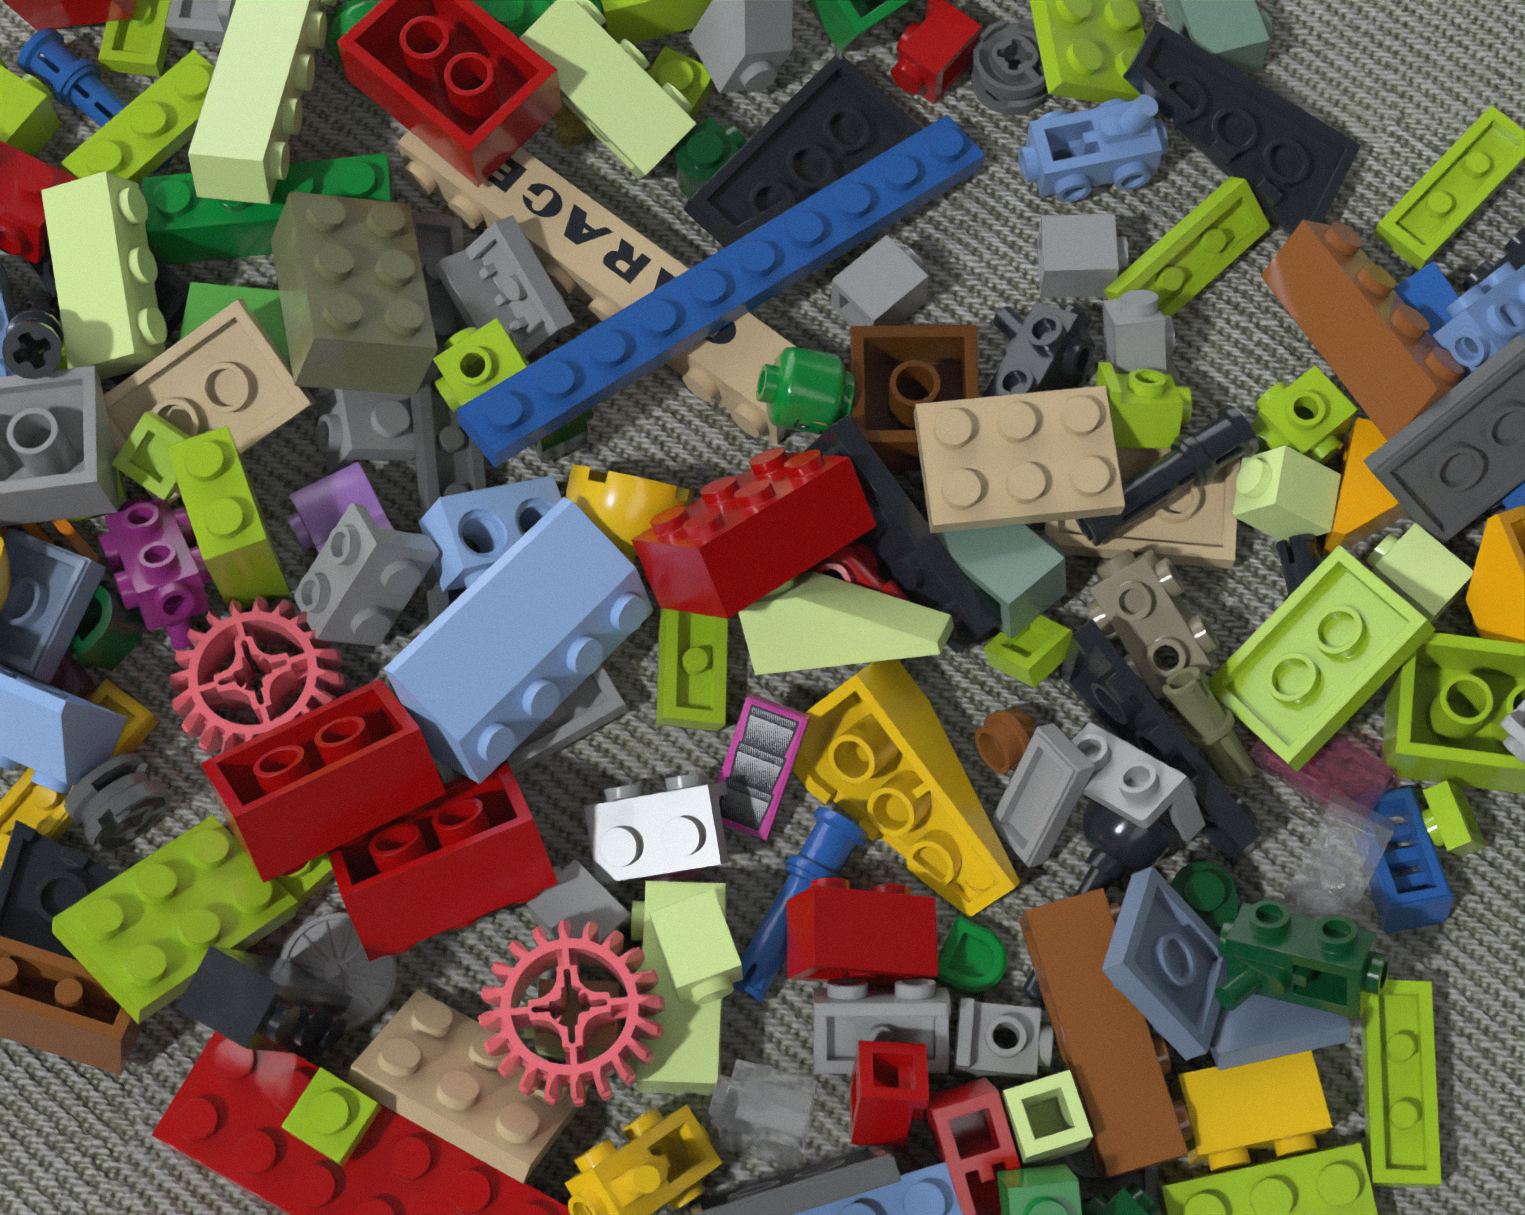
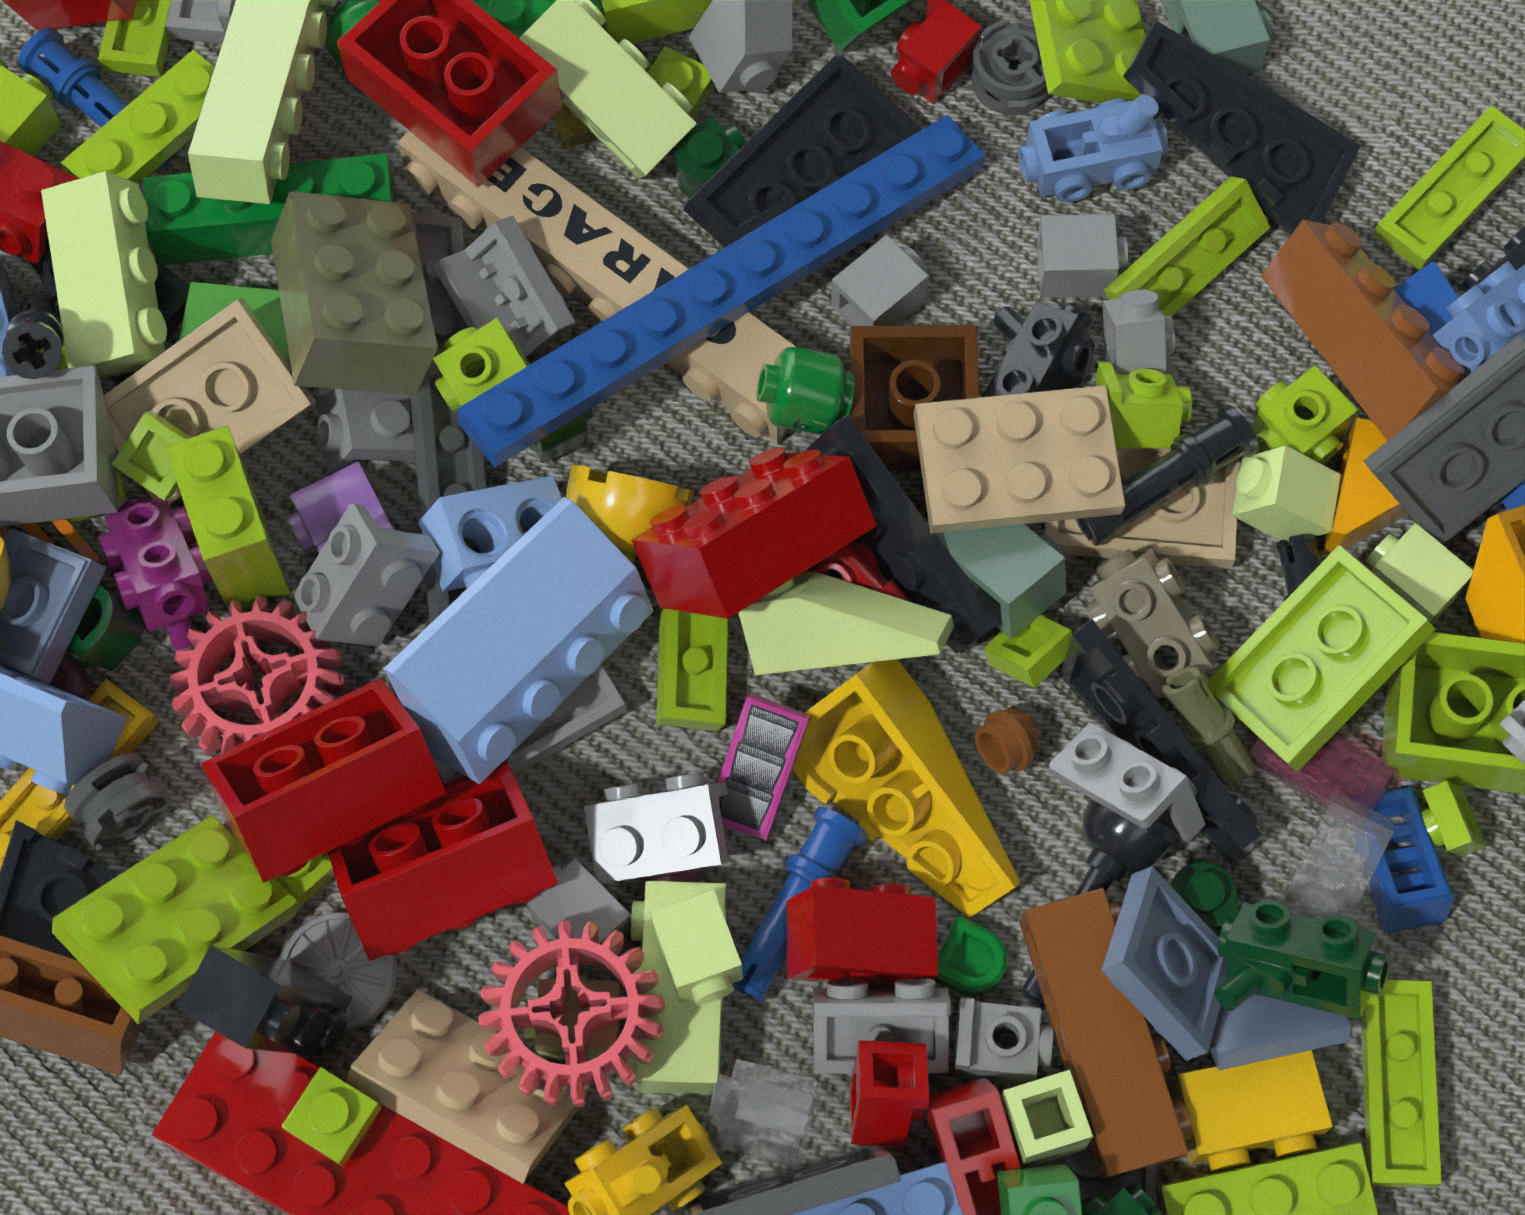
(1041, 794): light grey tile -> none

